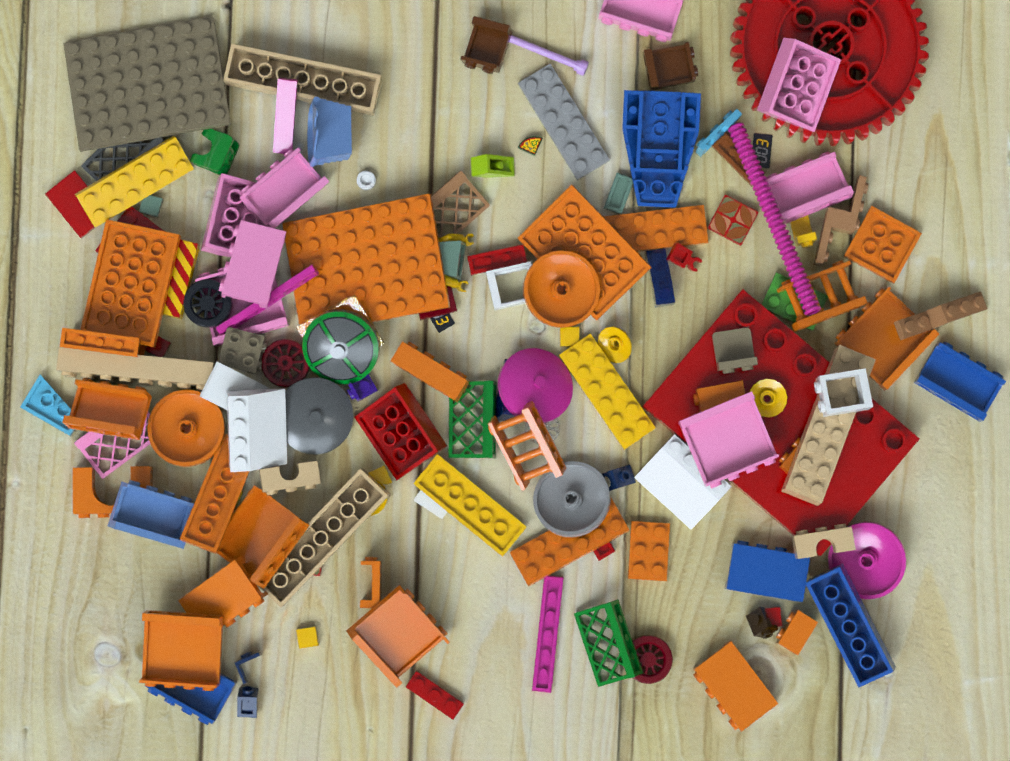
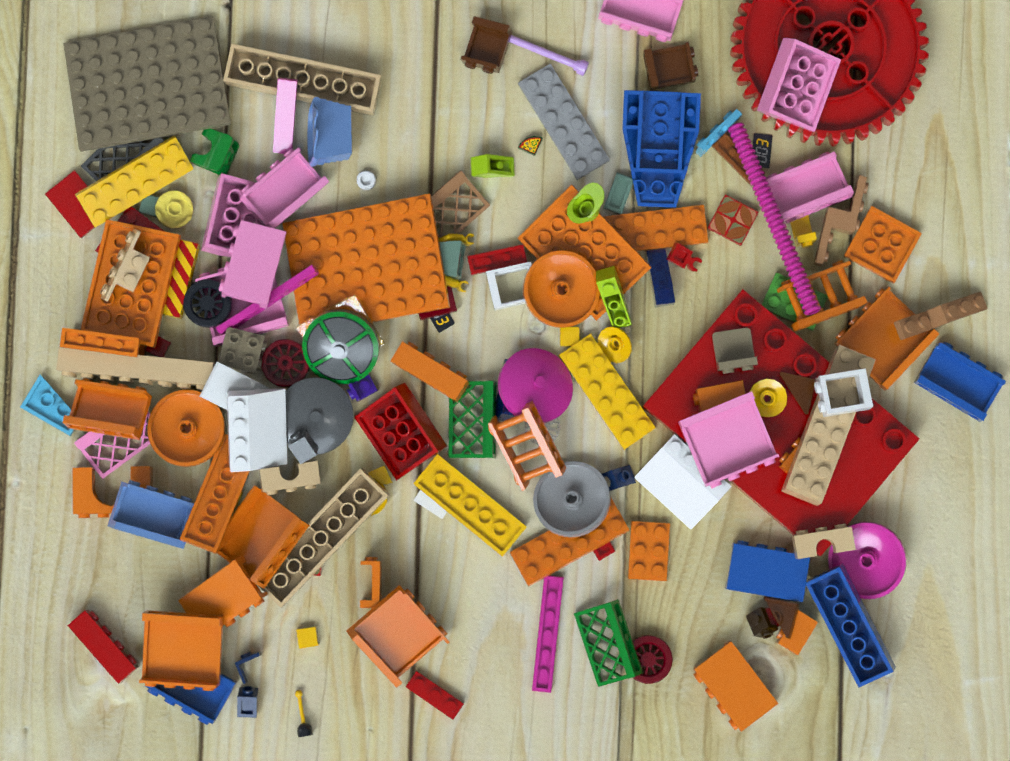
(103, 646): none -> red brick
(128, 268): none -> tan bracket
(174, 209): none -> light yellow tile
(302, 446): none -> brick
(303, 729): none -> hinge
(586, 203): none -> lime piece
(613, 297): none -> lime slope
(784, 613): none -> reddish brown tile
(800, 388): none -> reddish brown tile

